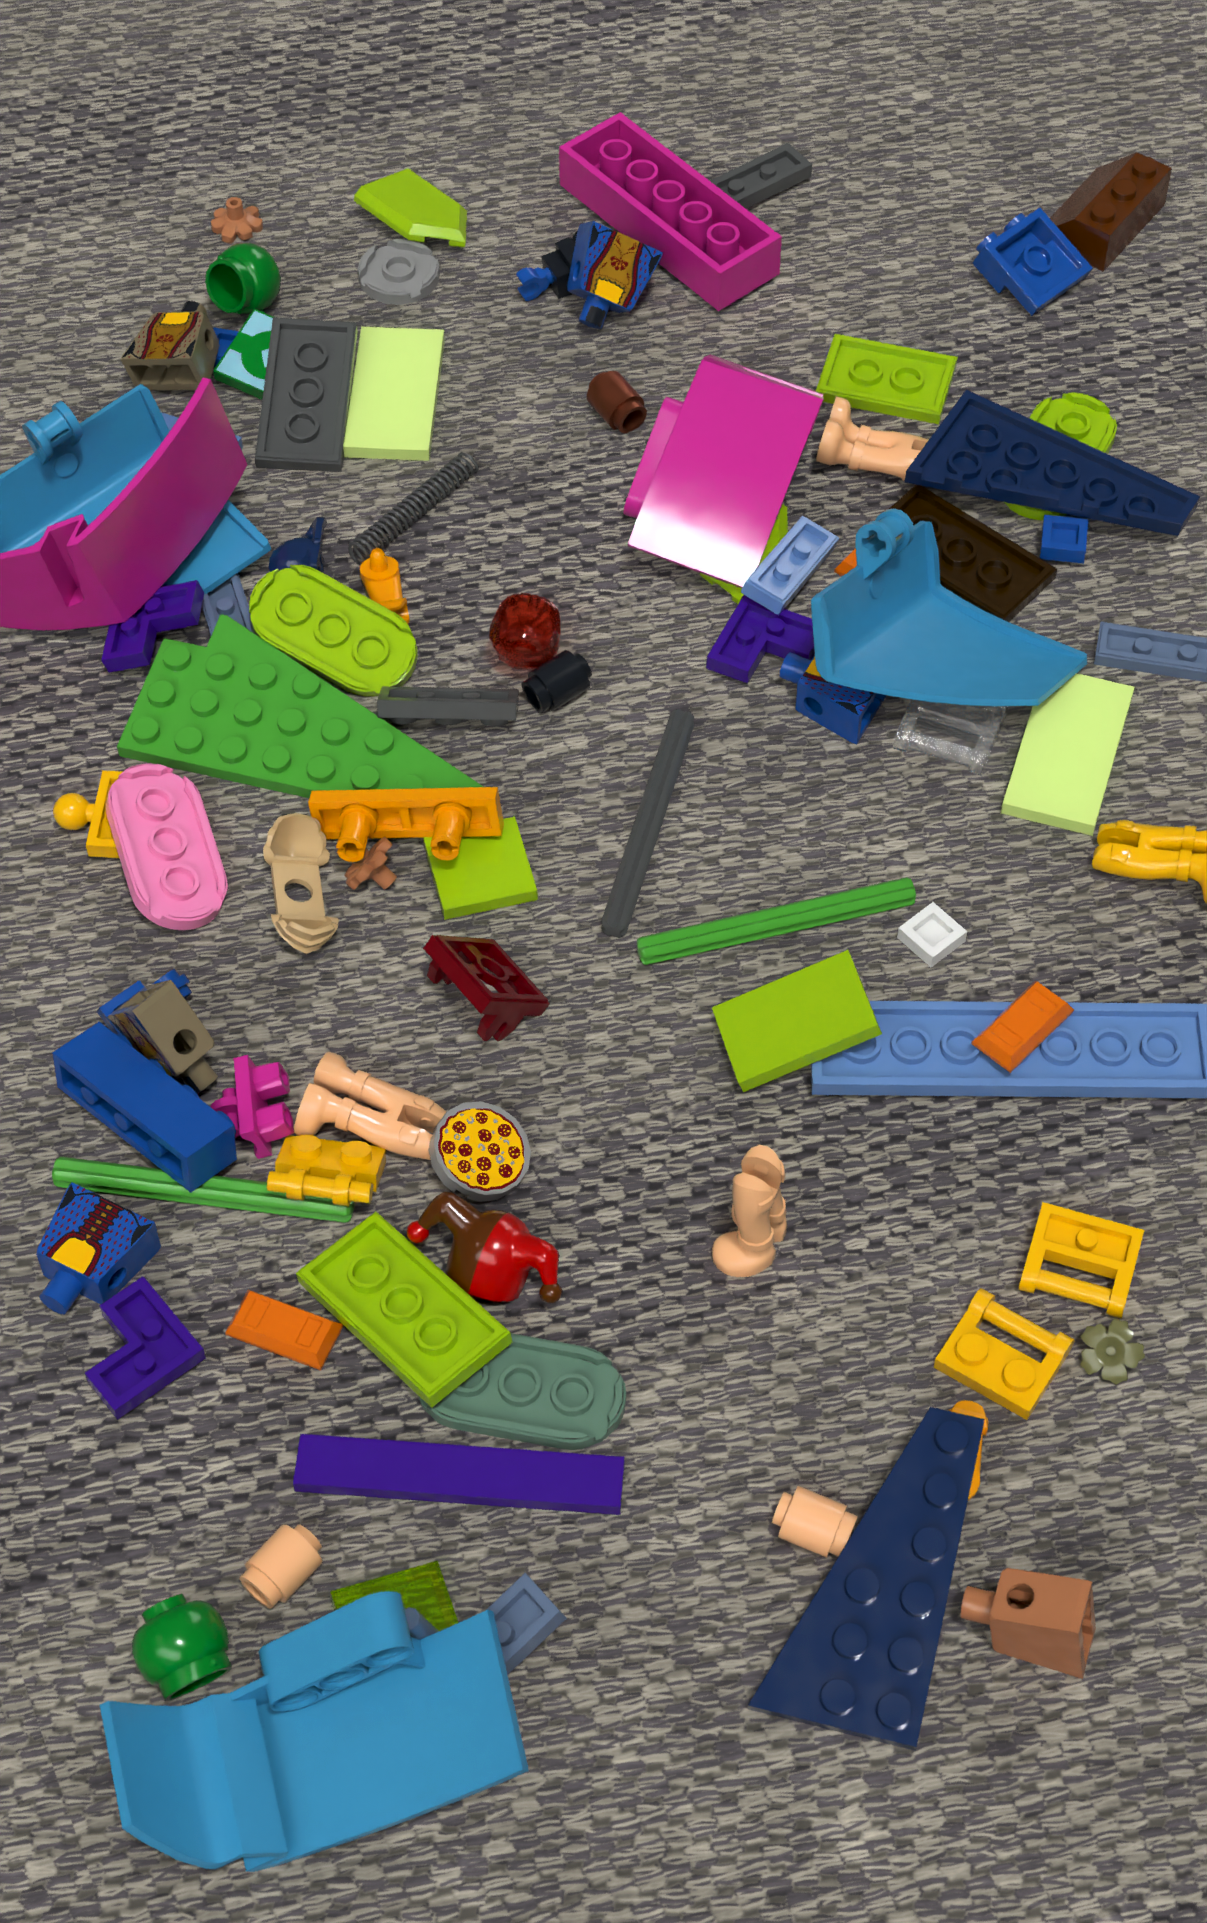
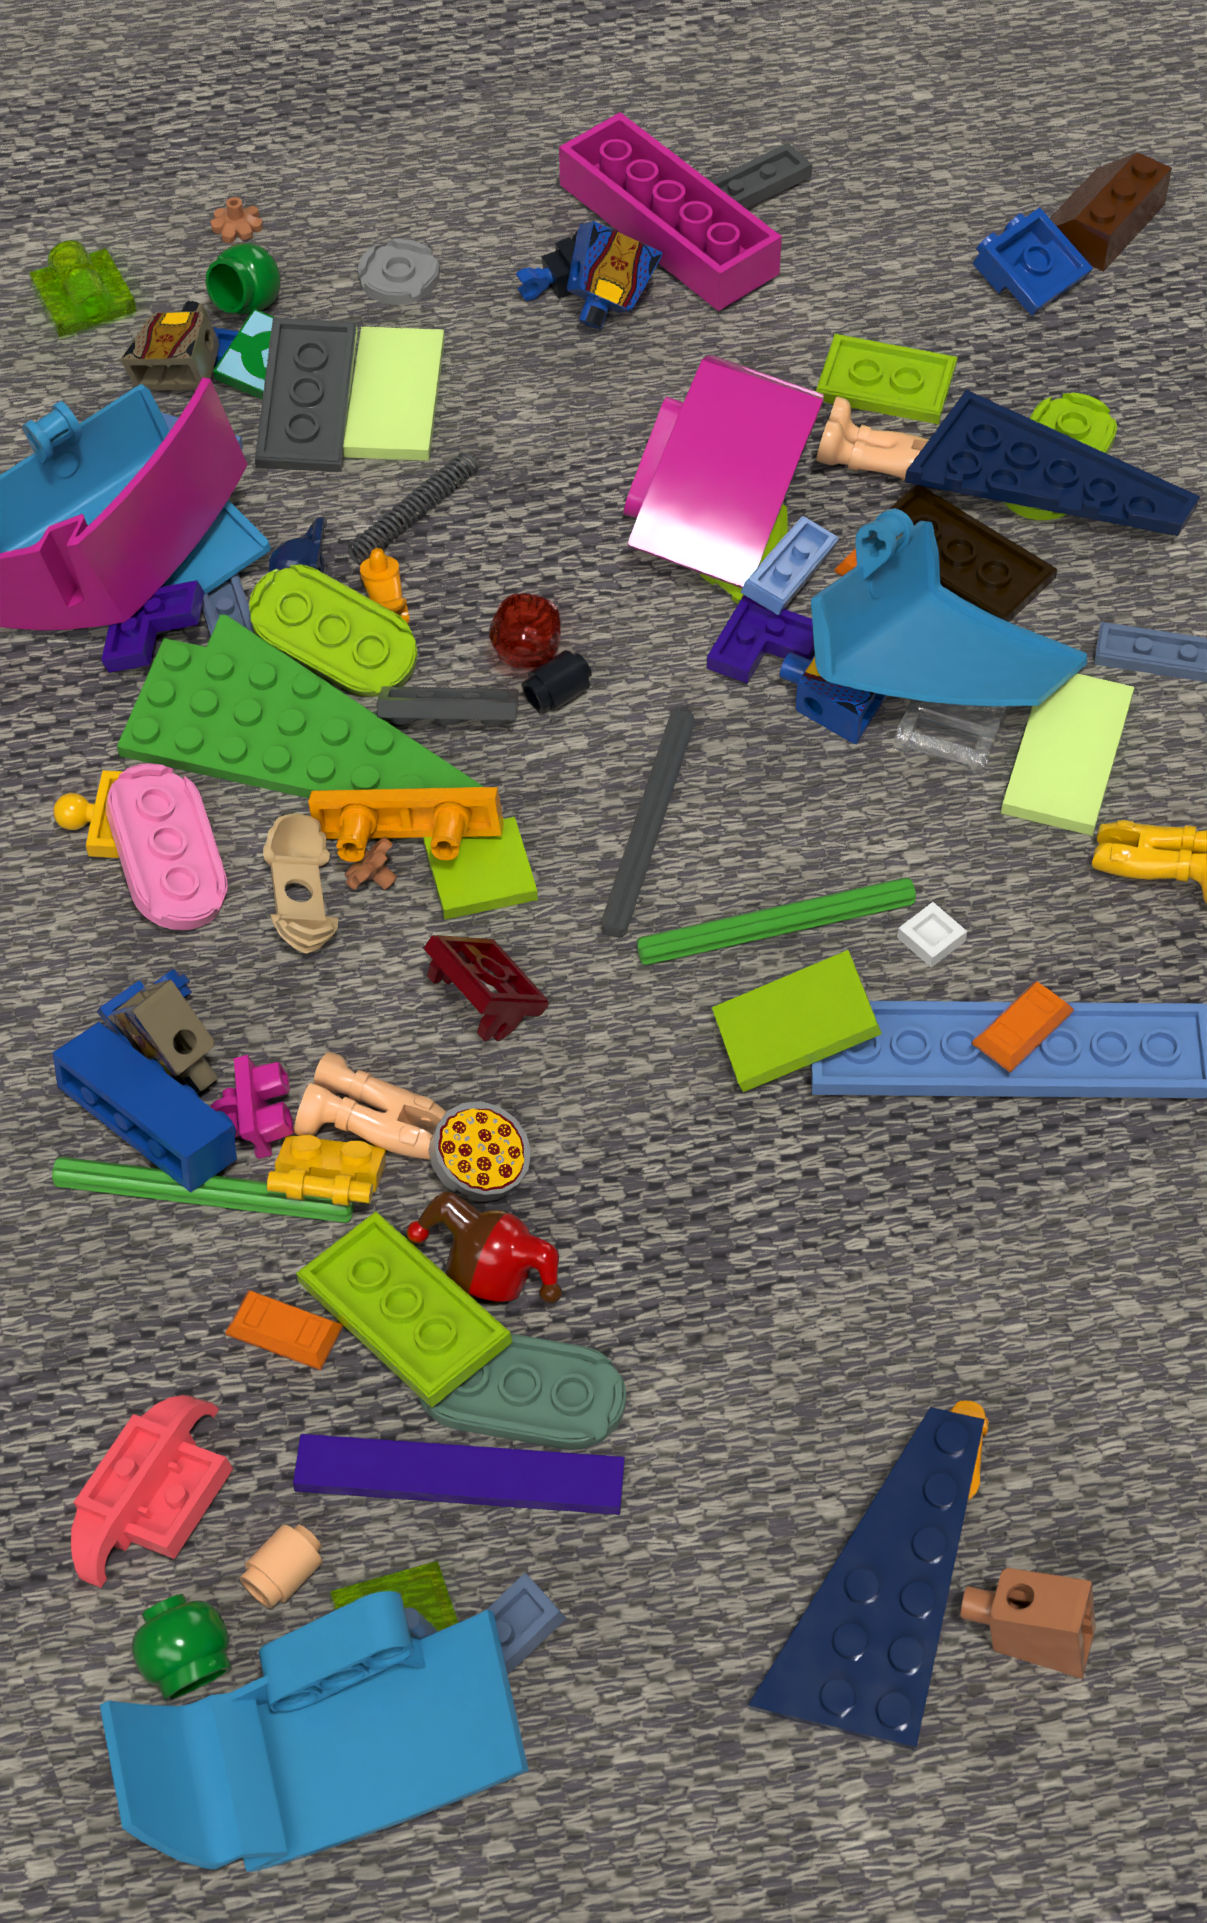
(81, 288): none -> clear neon green plate
(92, 1249): blue torso -> none
(147, 1487): none -> coral plate
(154, 1353): dark purple plate -> none
(414, 208): lime tile -> none
(616, 401): copper brick -> none
(757, 1212): light nougat piece -> none
(814, 1522): light nougat brick -> none
(994, 1366): yellow plate -> none
(1063, 539): blue plate -> none
(1086, 1245): yellow plate -> none
(1111, 1350): olive plant -> none

